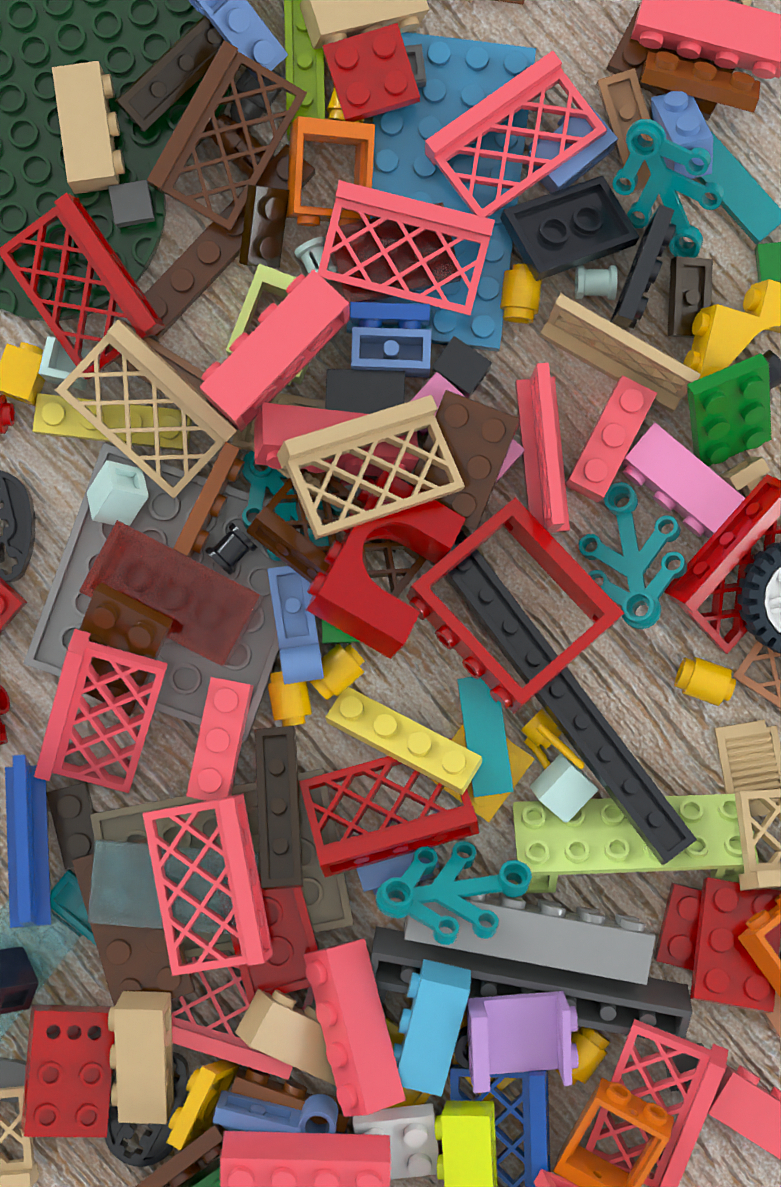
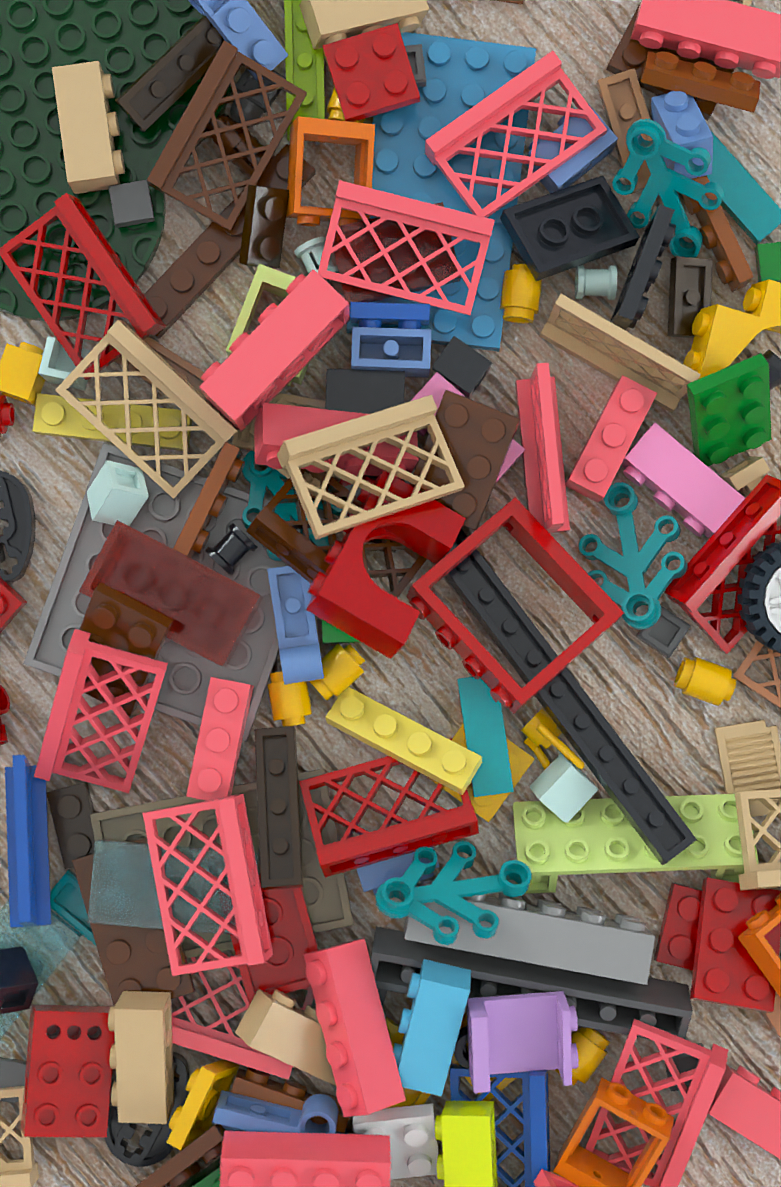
(665, 633): none -> dark grey tile
(719, 237): none -> dark orange plate

